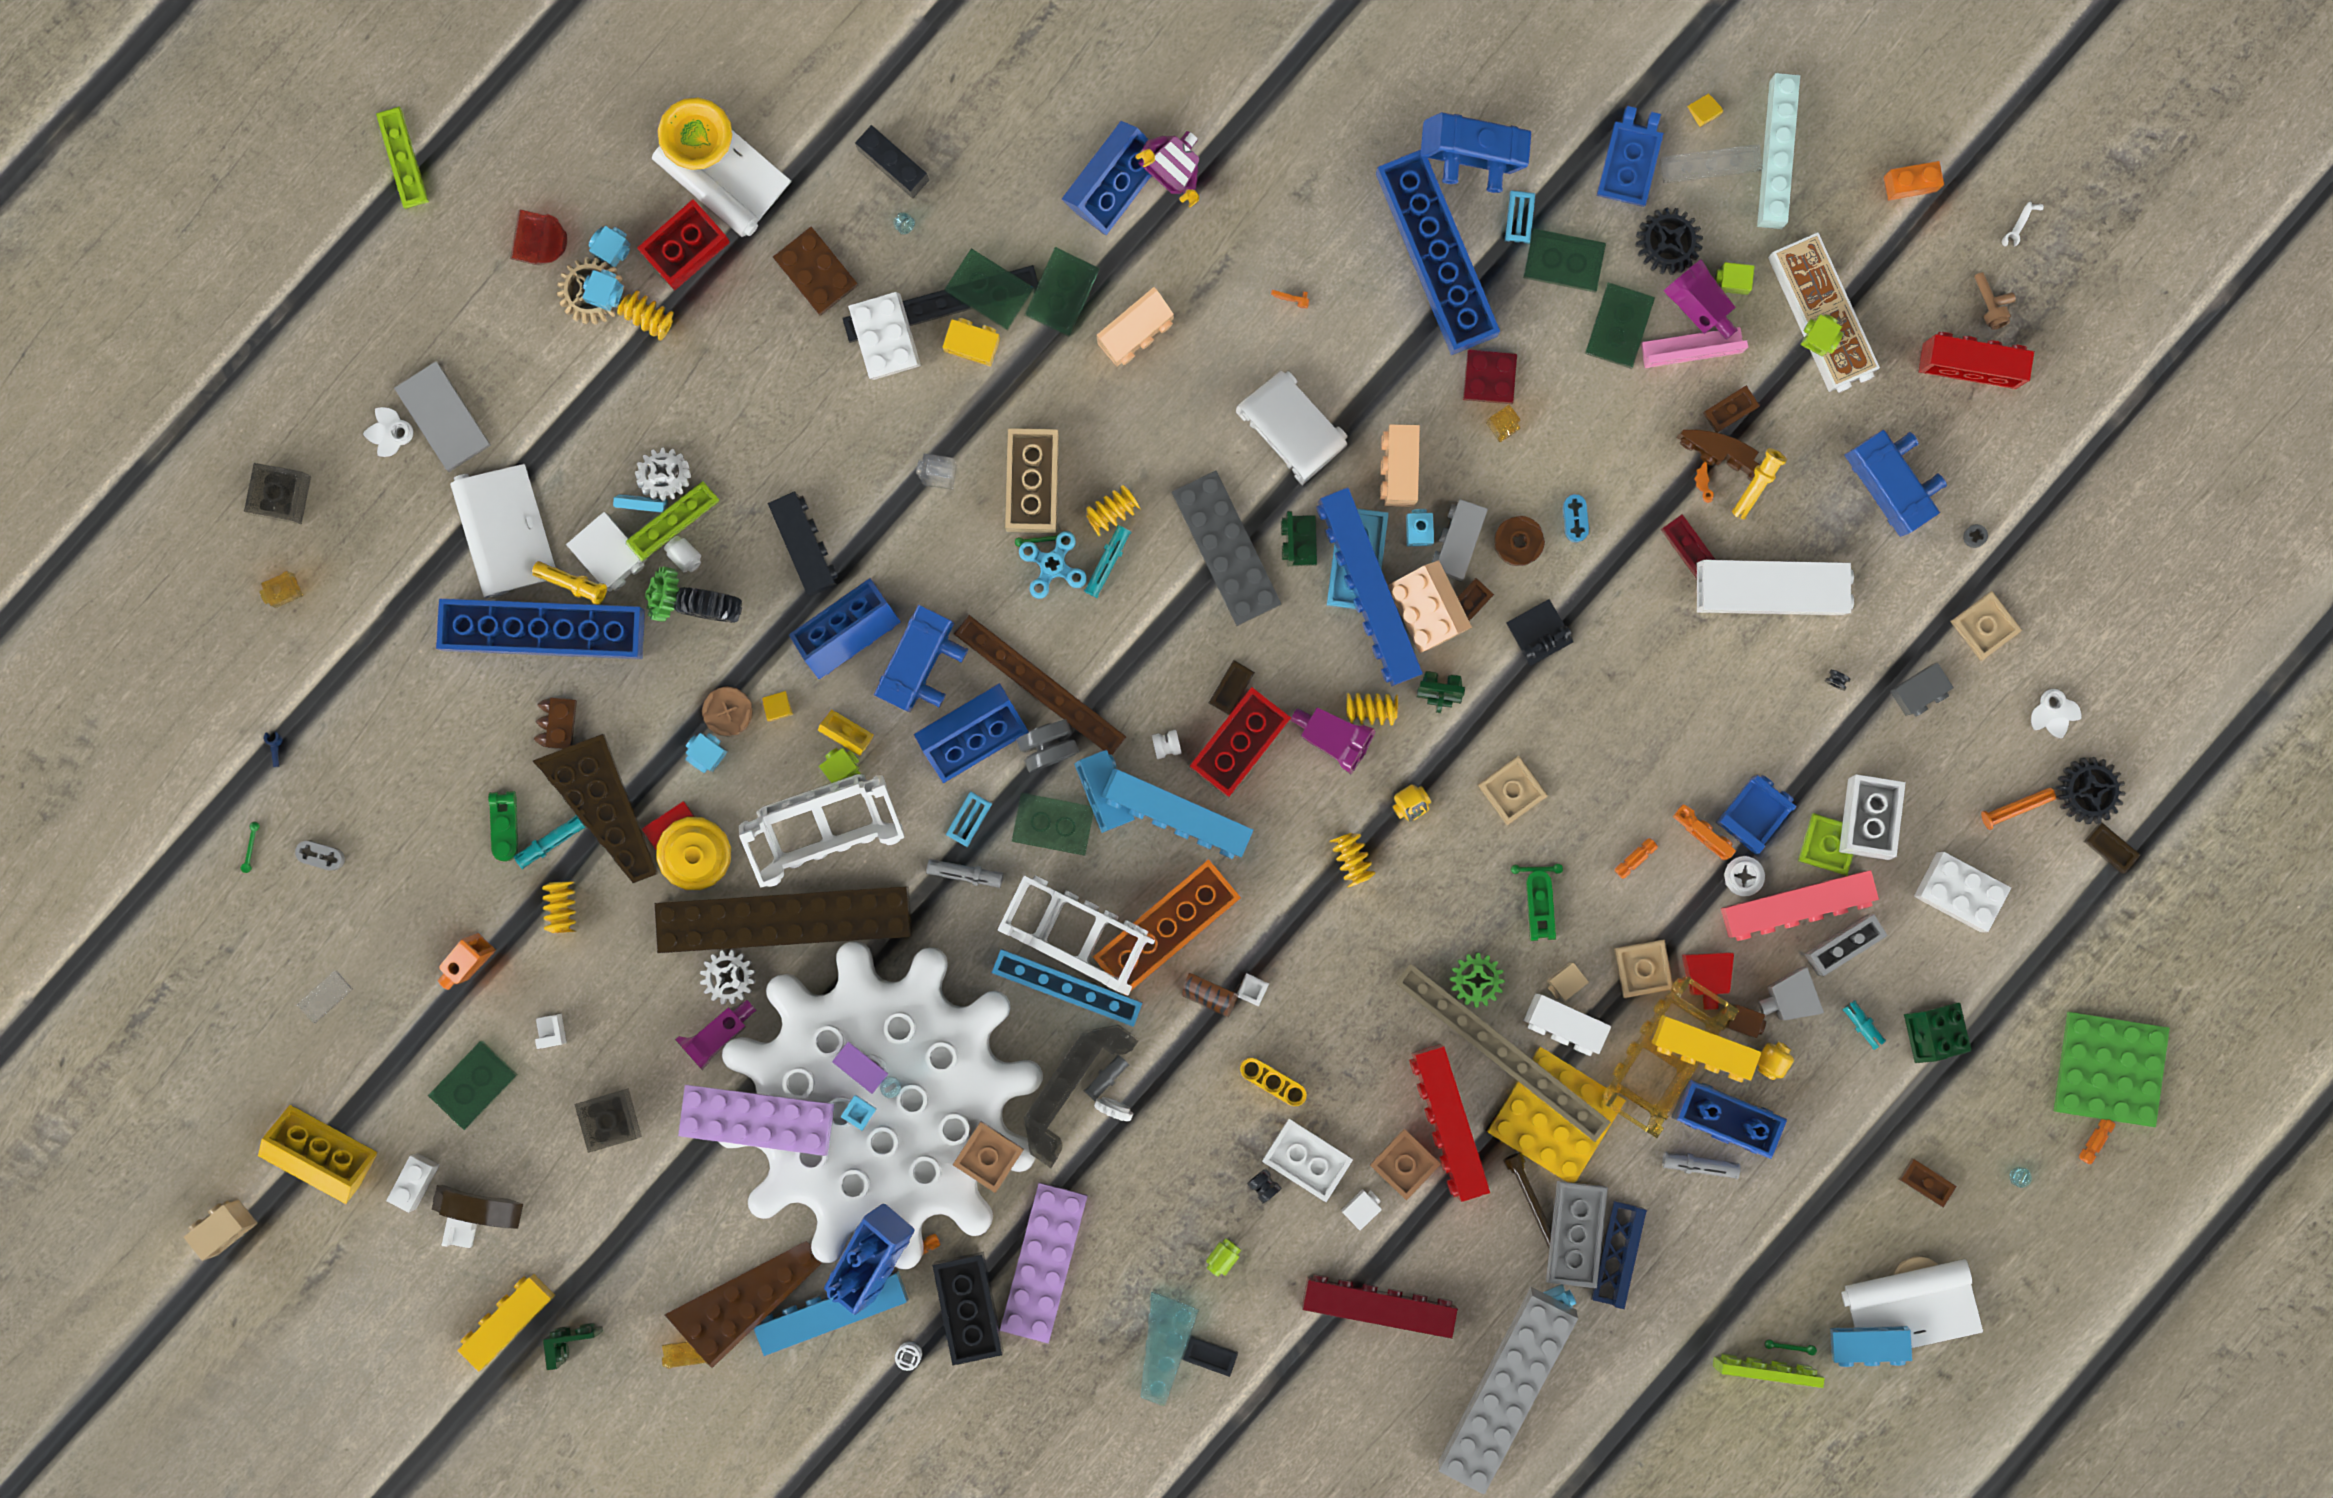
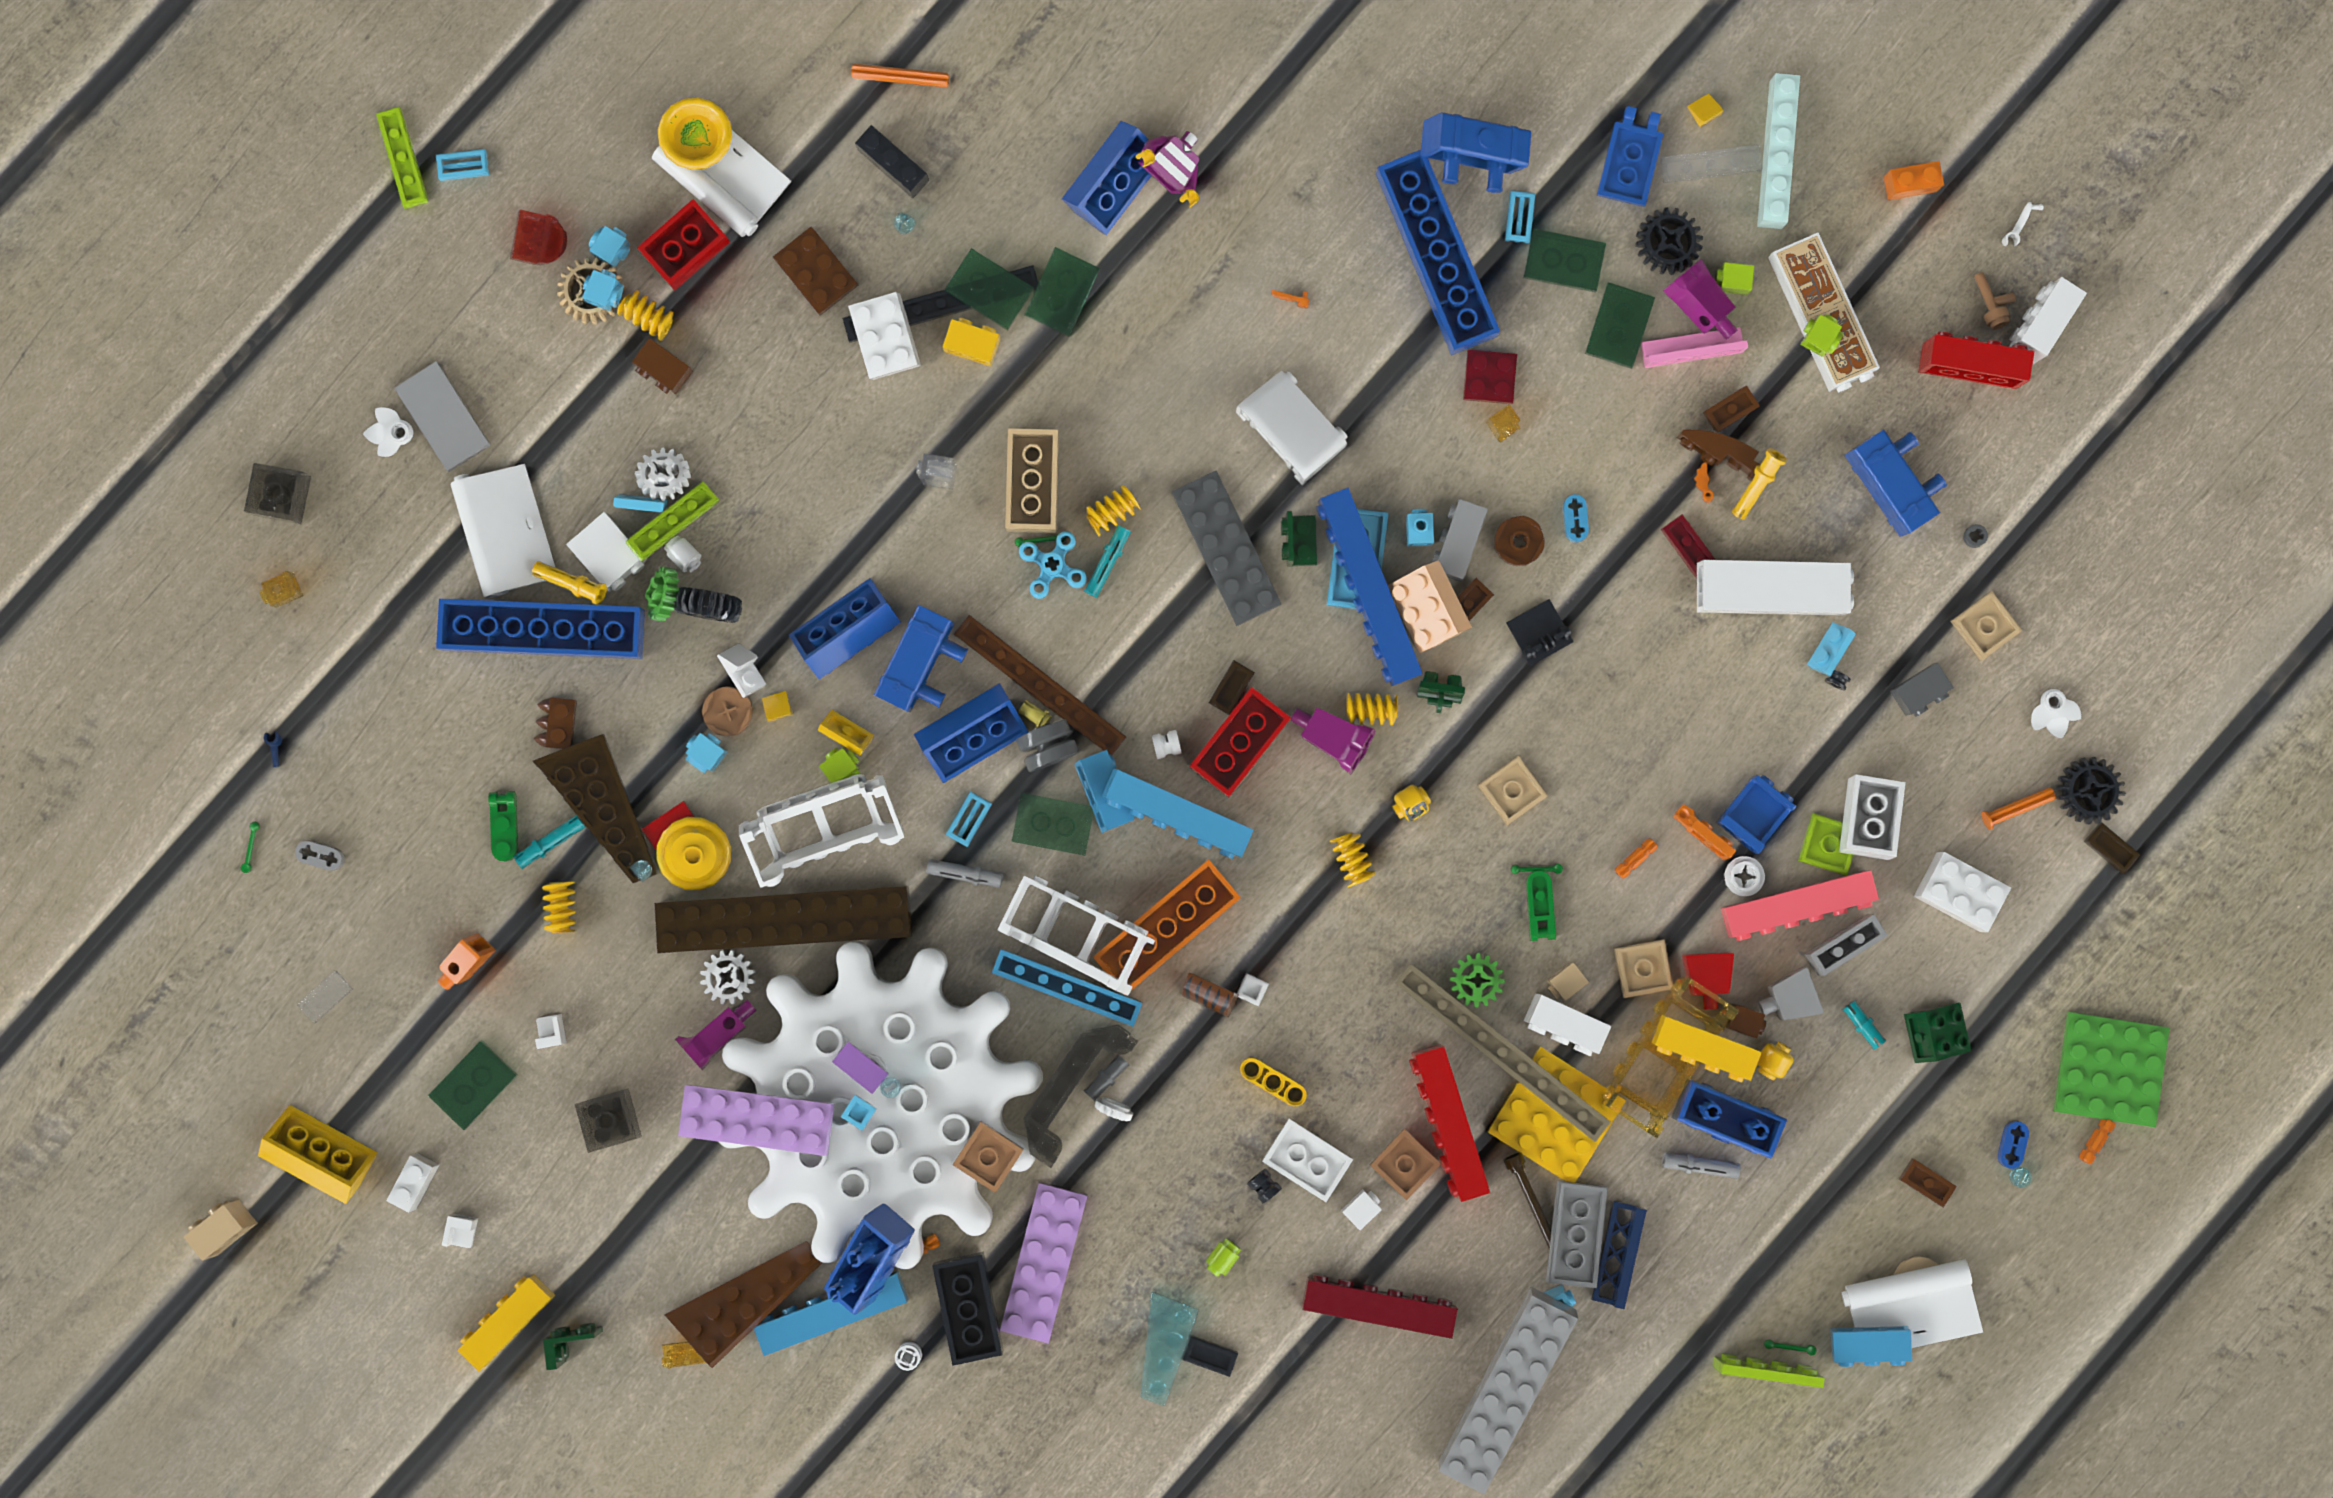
(462, 174): none -> medium azure tile
(477, 1208): dark brown arch -> none
(641, 869): none -> clear light blue hinge
(662, 367): none -> reddish brown brick
(740, 667): none -> white slope
(802, 544): black brick -> none
(900, 75): none -> orange axle
(1034, 714): none -> light yellow pin
(1135, 327): light nougat slope -> none
(1400, 465): light nougat brick -> none
(1831, 649): none -> medium azure plate
(2007, 1143): none -> blue beam
(2048, 317): none -> white brick

